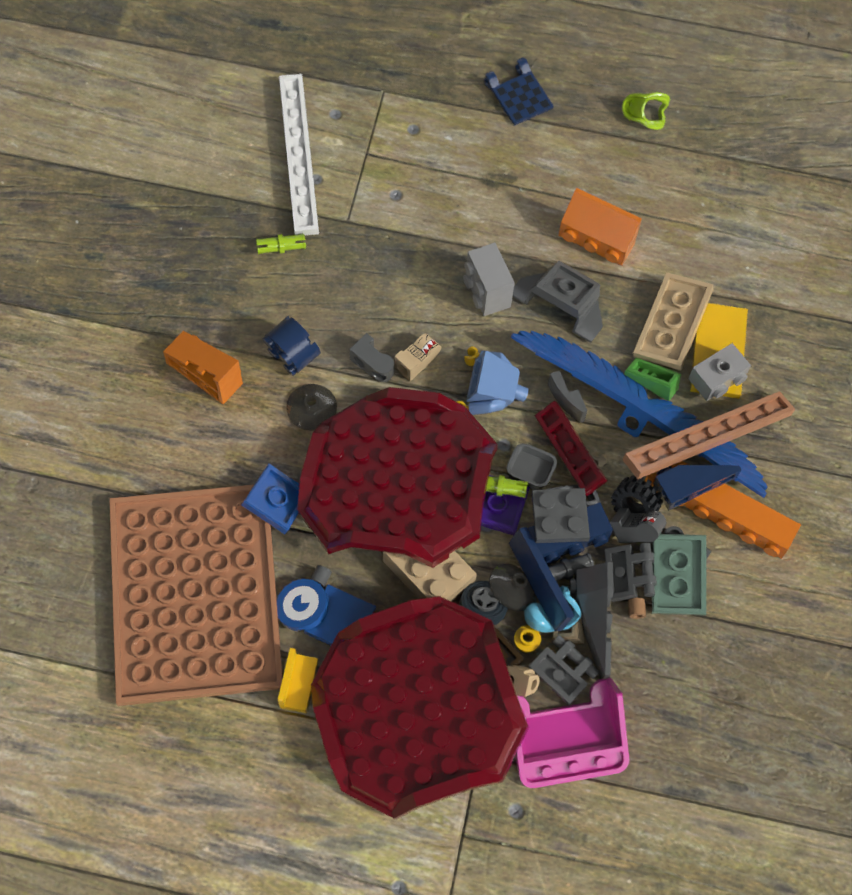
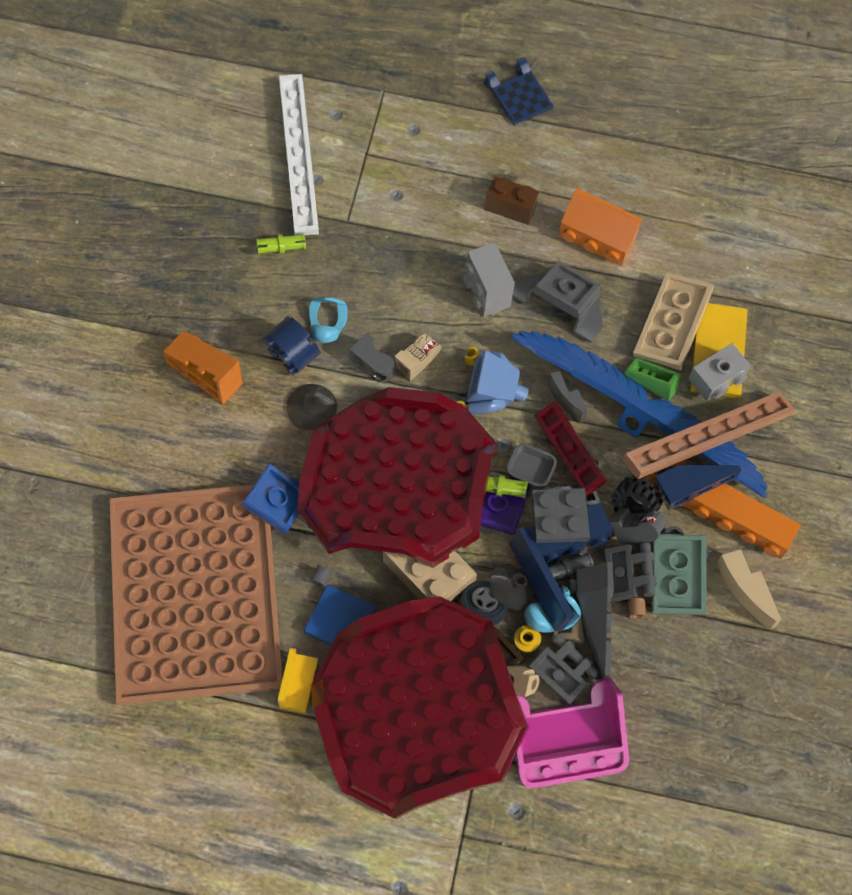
(302, 605): blue tile -> none
(326, 333): none -> medium azure piece
(511, 200): none -> reddish brown brick
(634, 106): lime piece -> none
(748, 588): none -> tan slope

